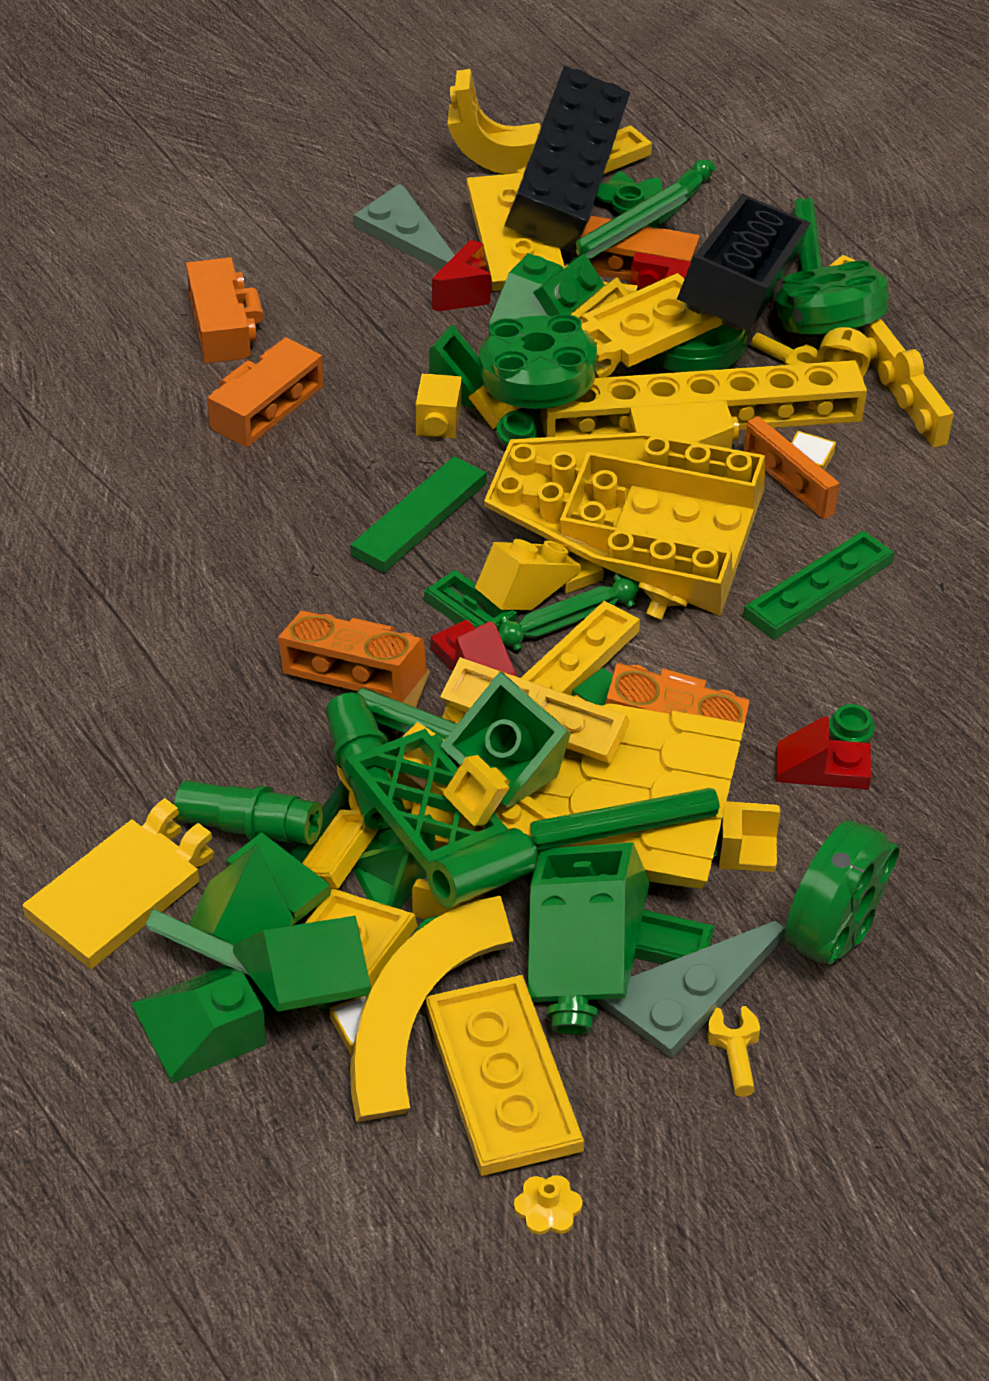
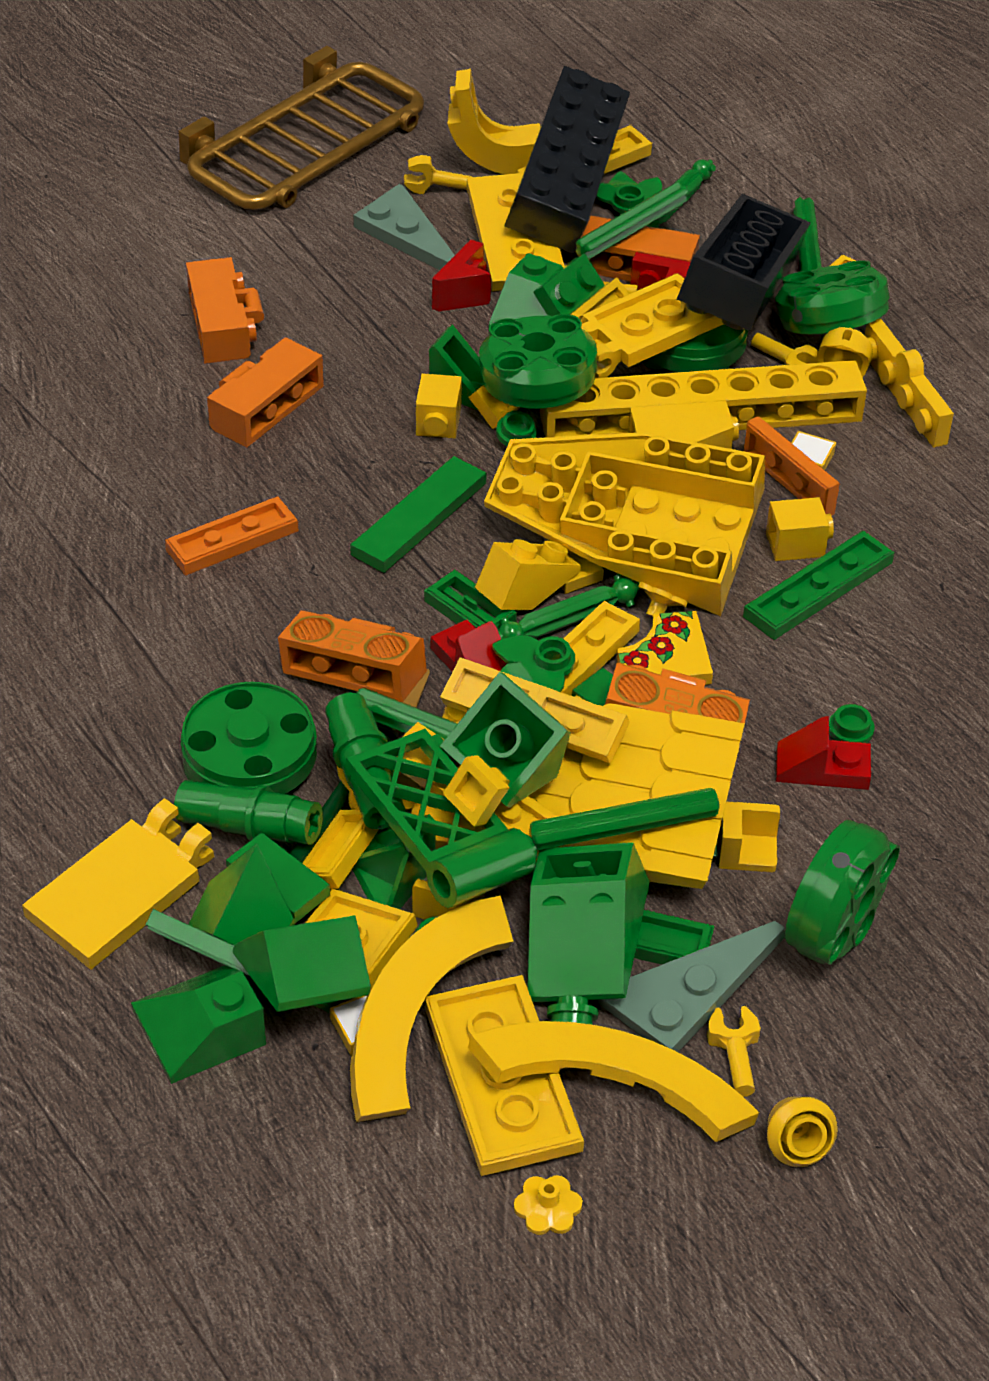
(231, 535): none -> orange tile
(249, 738): none -> green piece
(320, 74): none -> pearl gold bar
(430, 176): none -> yellow bar
(537, 661): none -> green plate
(617, 1056): none -> yellow tile
(671, 644): none -> yellow tile
(798, 529): none -> yellow brick
(801, 1131): none -> yellow cone

